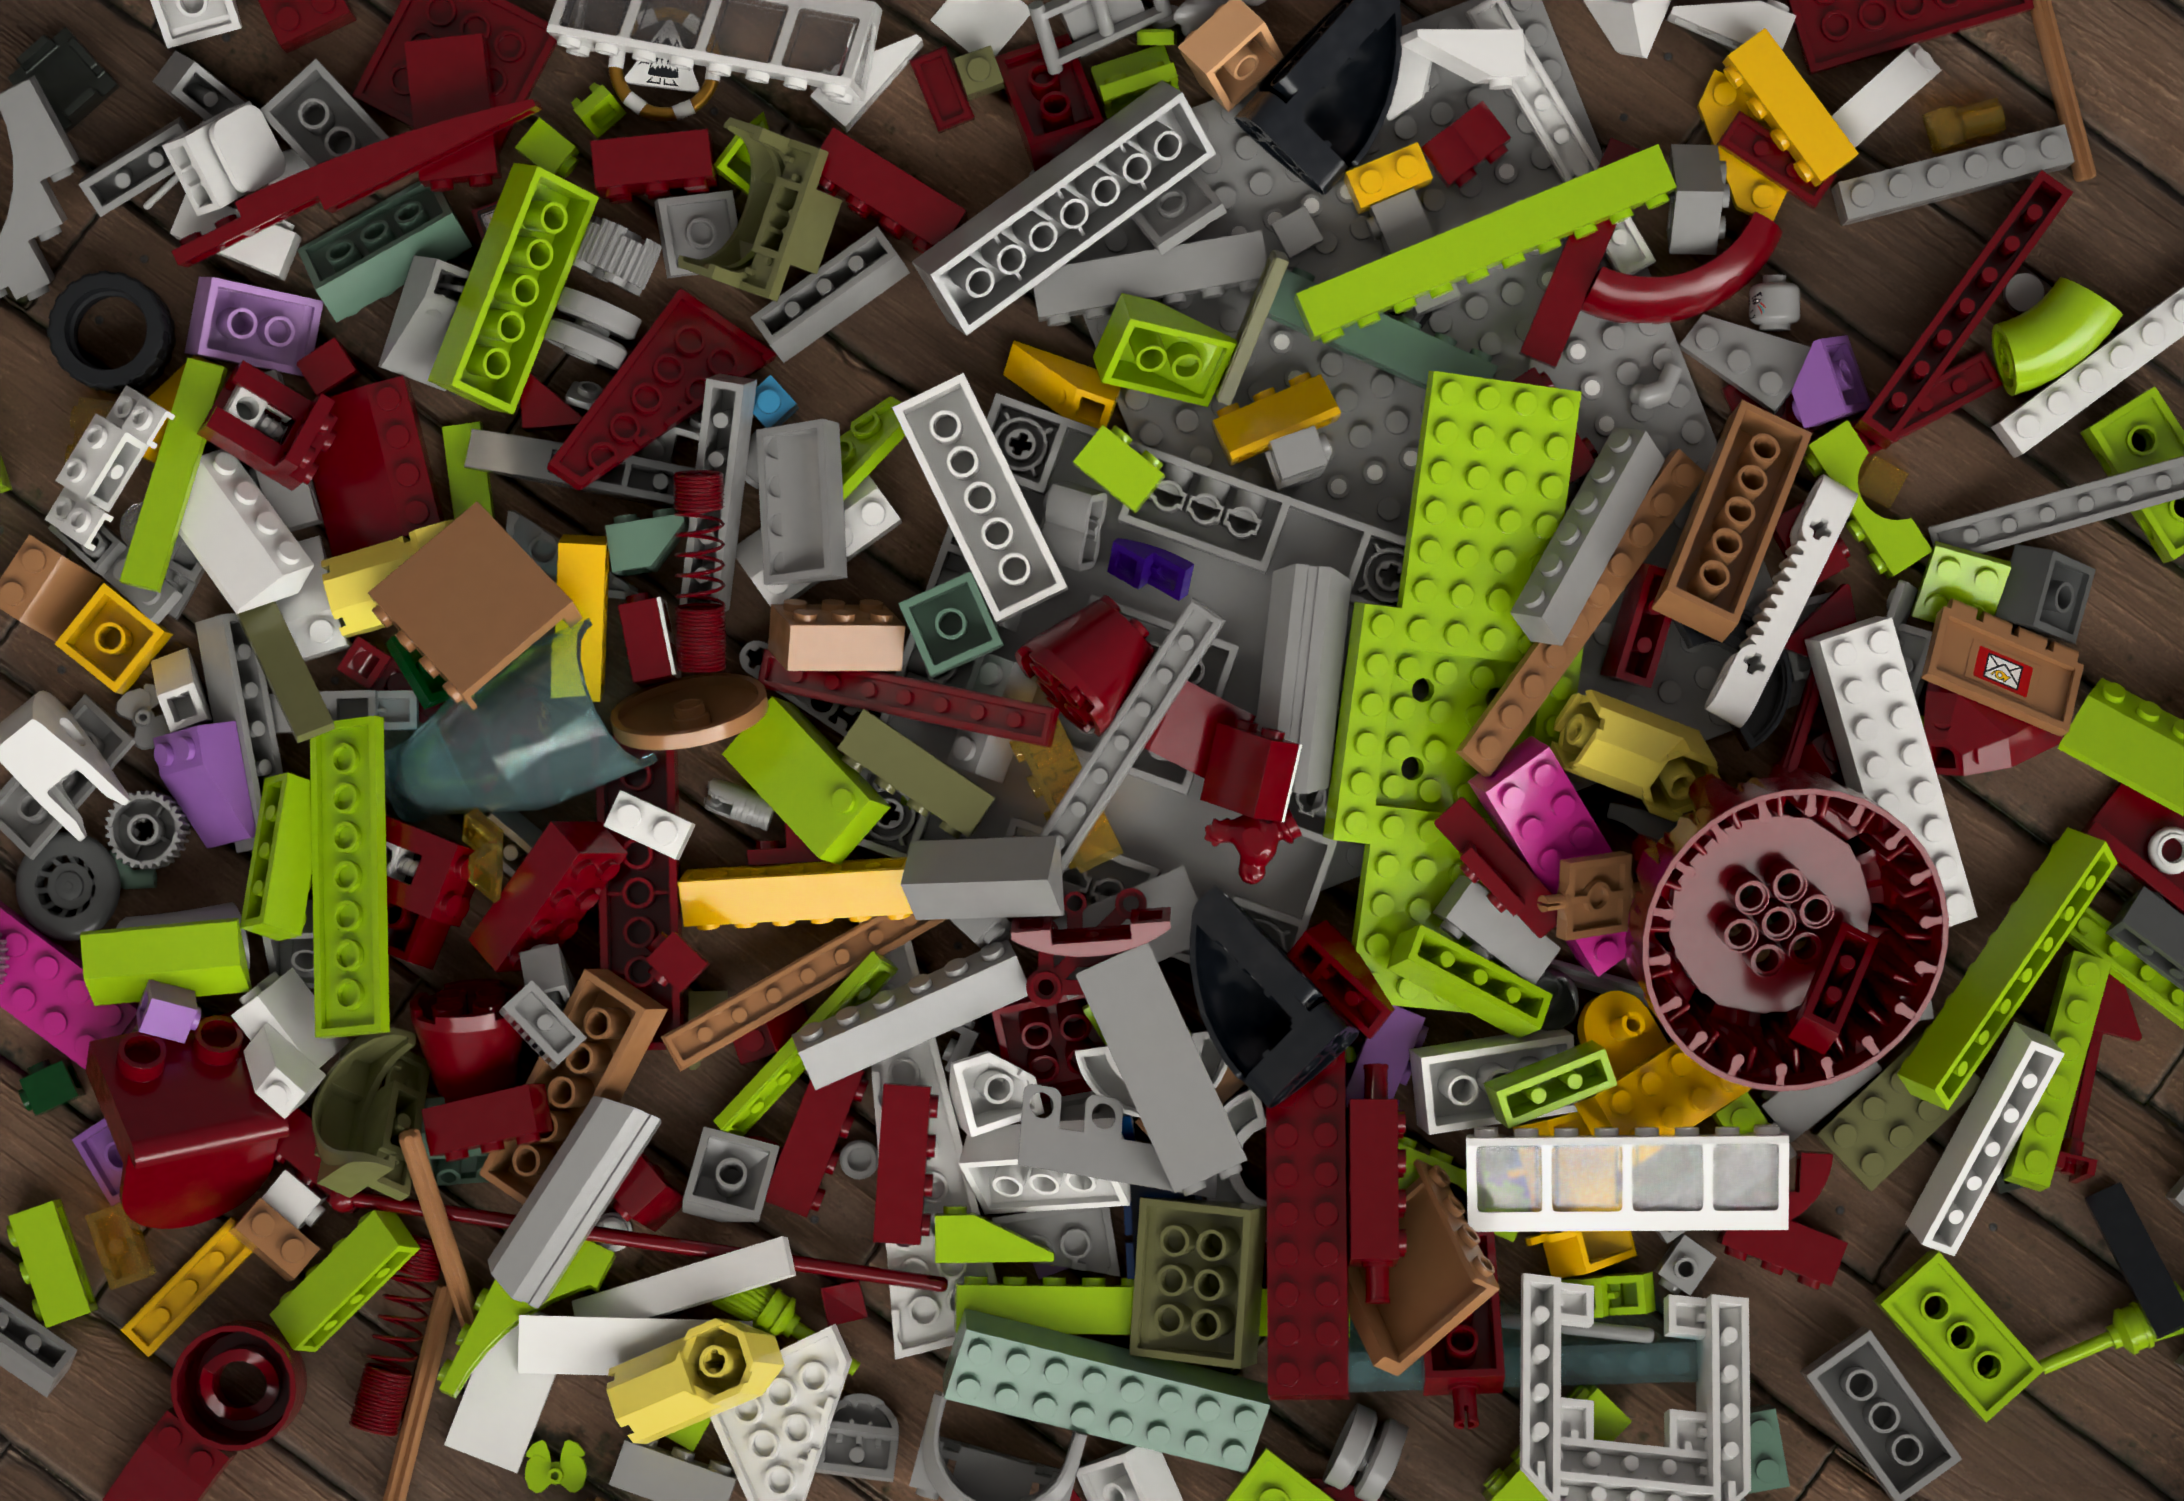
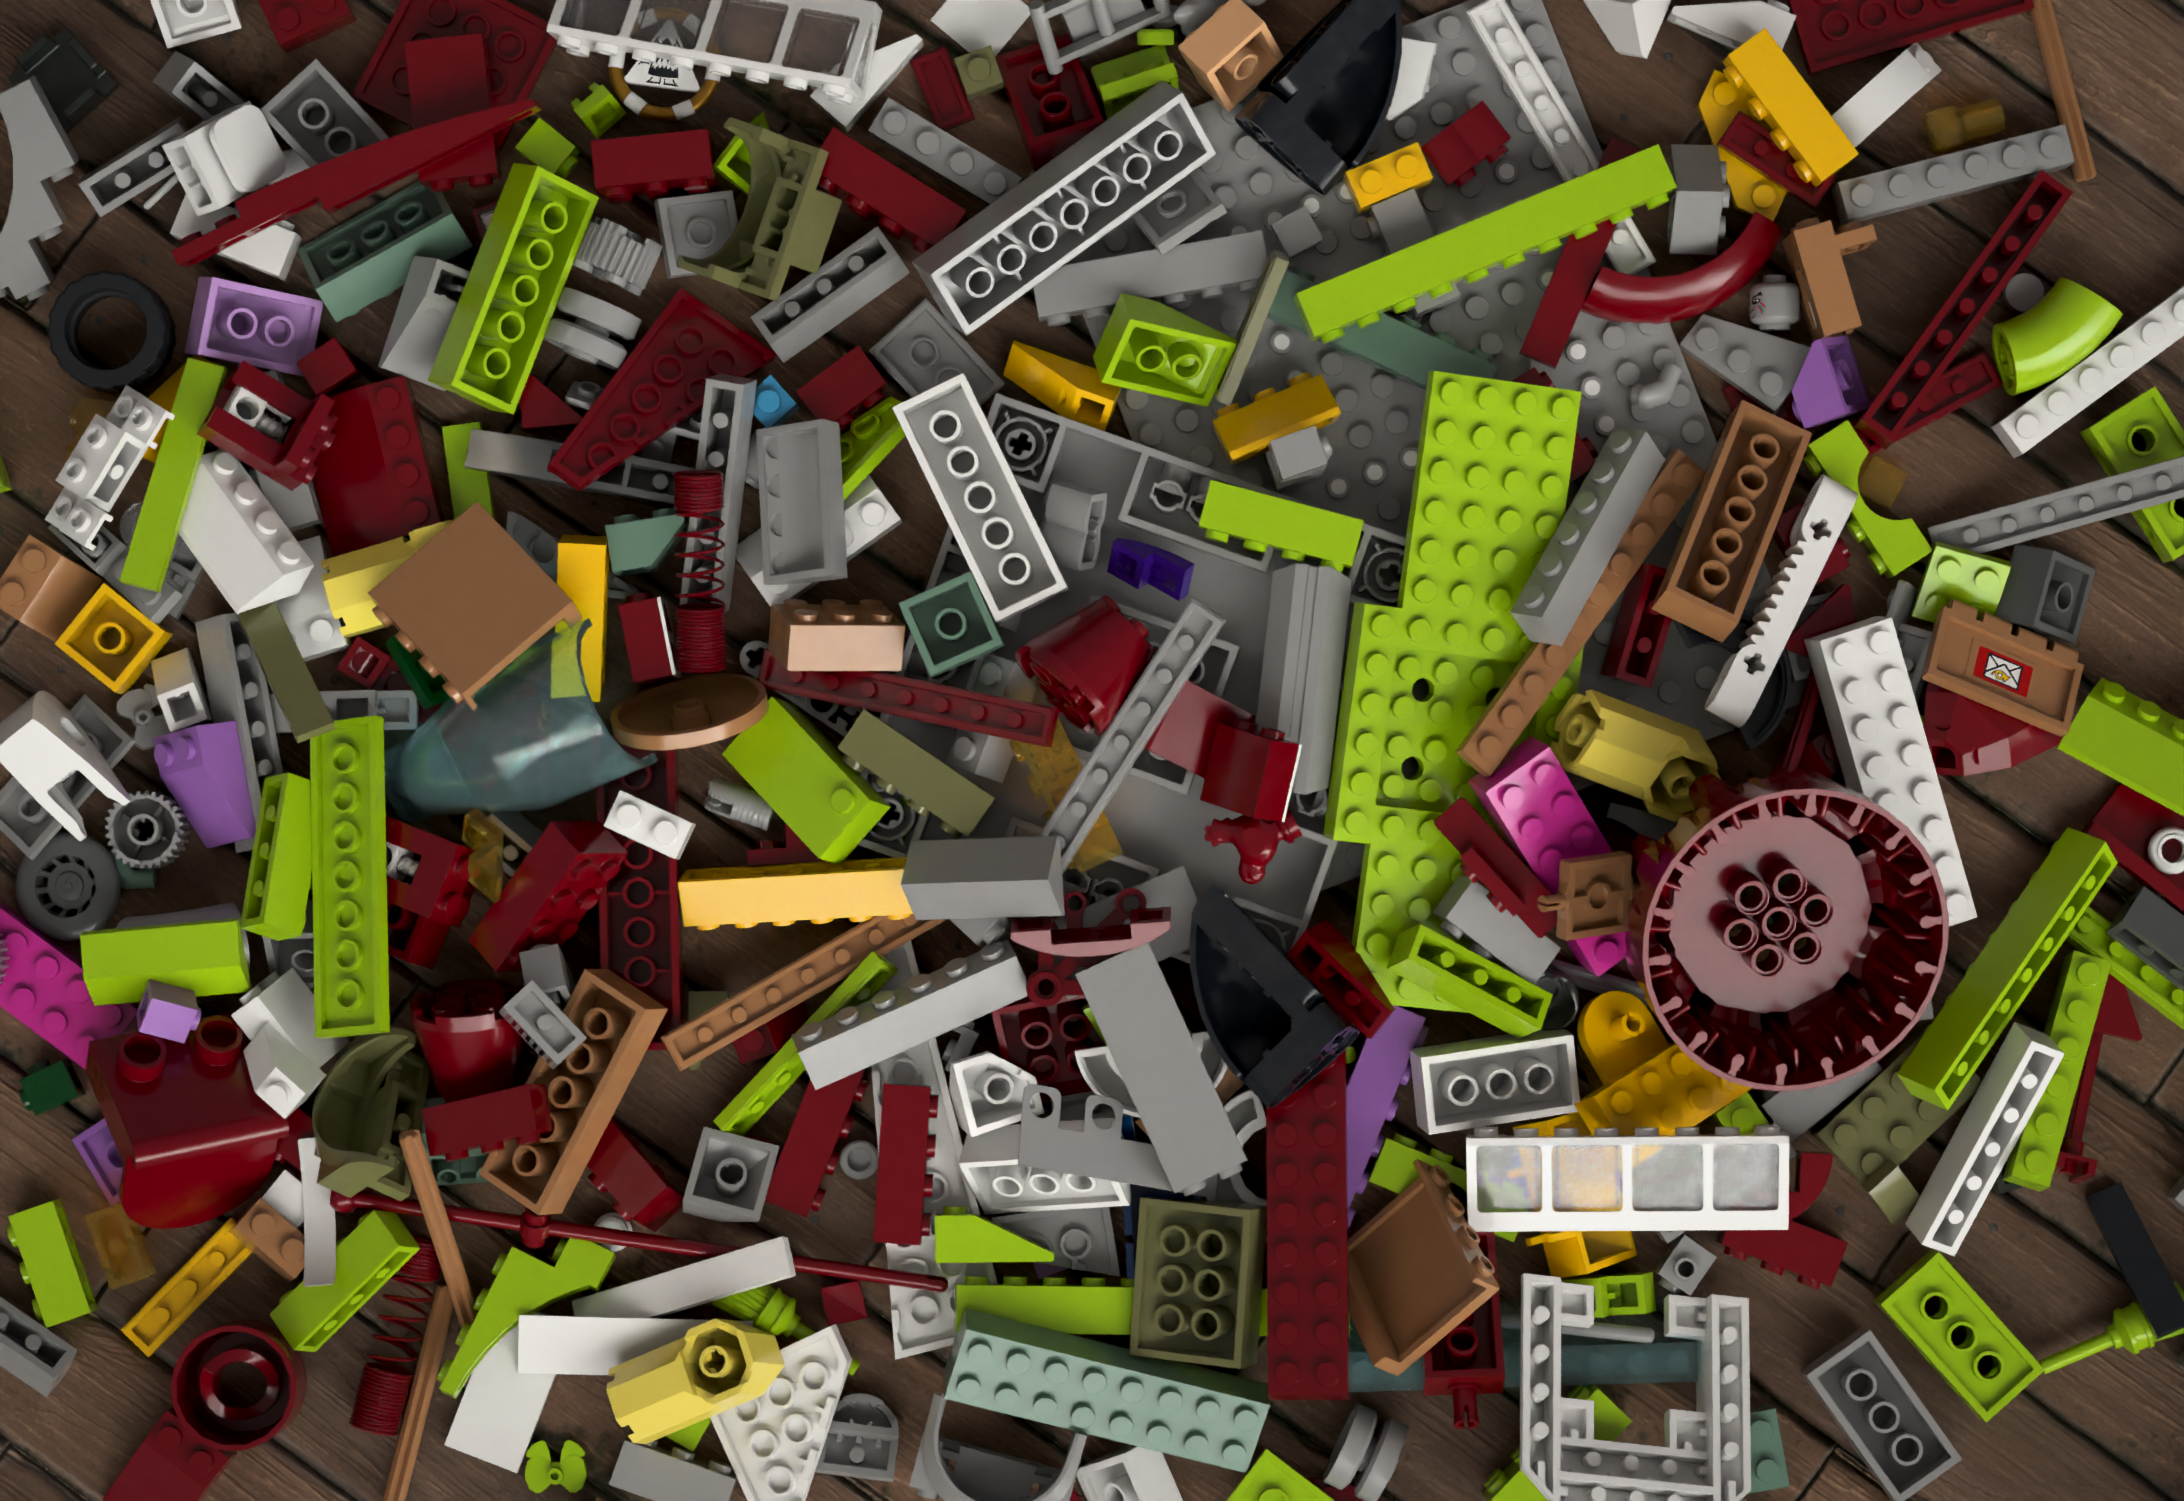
(318, 1221): none -> white sticker
(570, 1199): light grey piece -> none
(675, 961): dark red brick -> none
(843, 388): none -> dark red brick
(929, 351): none -> light grey tile
(941, 154): none -> light grey brick
(1120, 468): lime brick -> none
(1281, 525): none -> lime brick
(1373, 1183): dark red brick -> none
(1475, 54): white slope -> none
(1550, 1084): lime brick -> none
(1819, 272): none -> medium nougat brick
(1833, 988): dark red brick -> none
(1891, 1192): none -> olive slope

